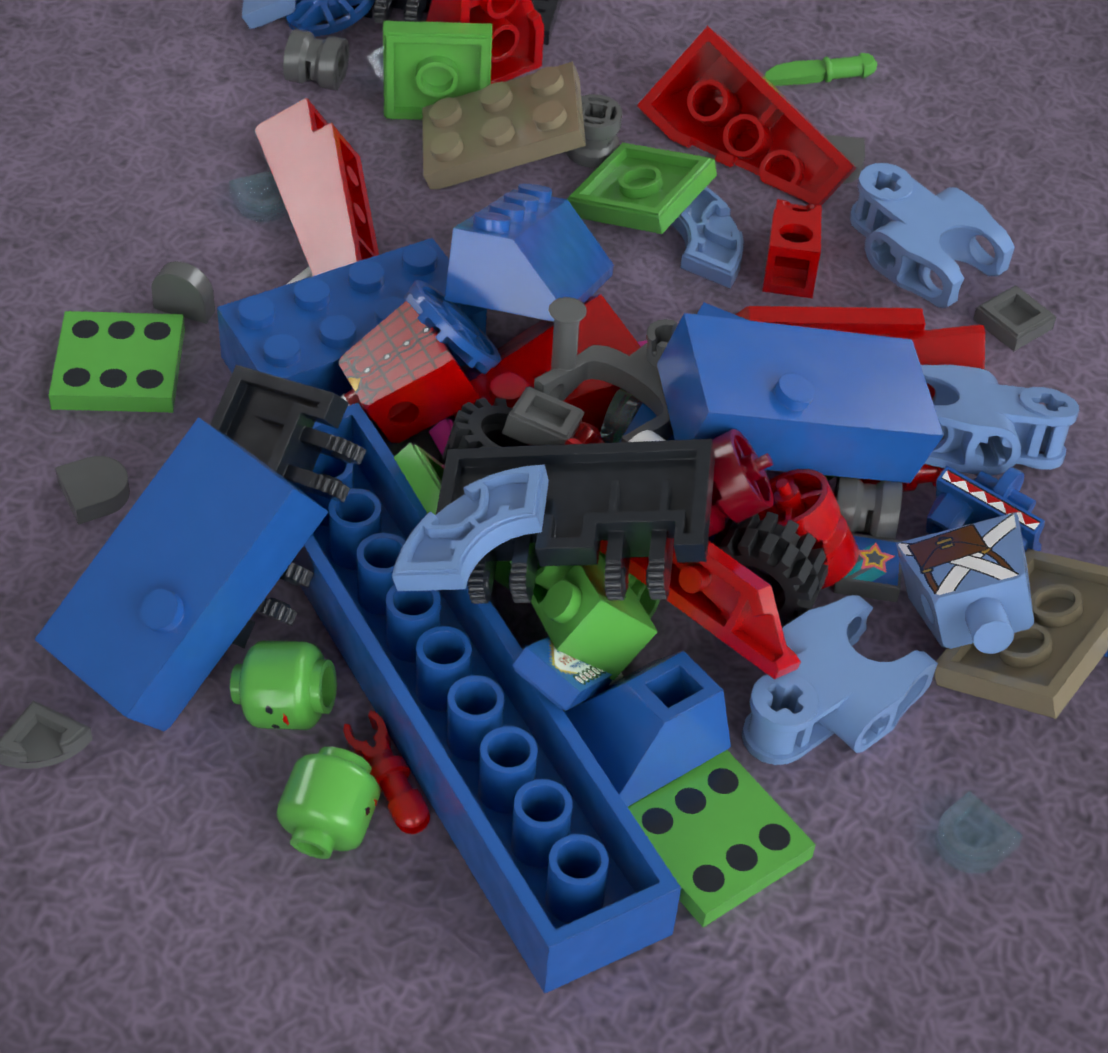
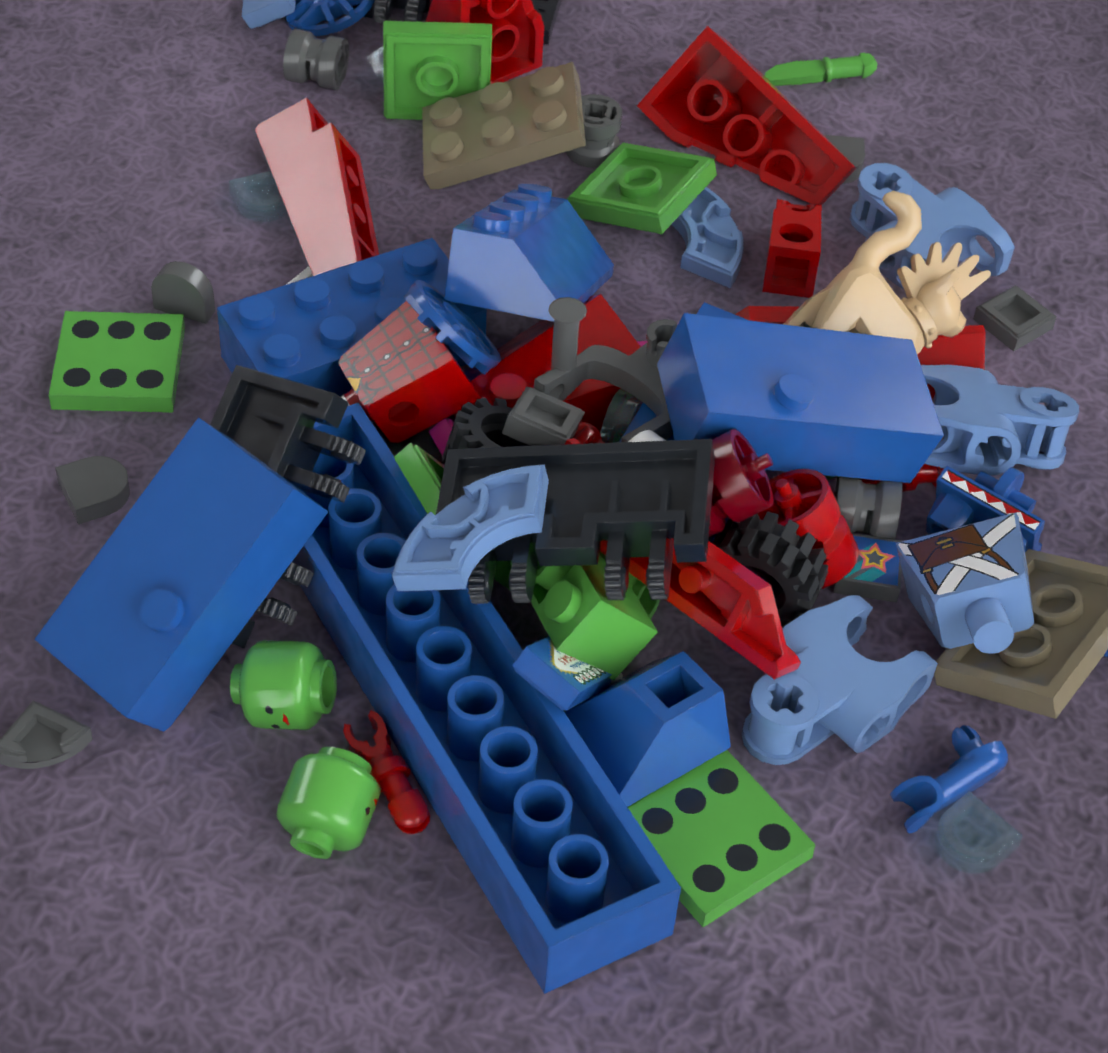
(865, 303): none -> tan animal
(973, 769): none -> blue piece

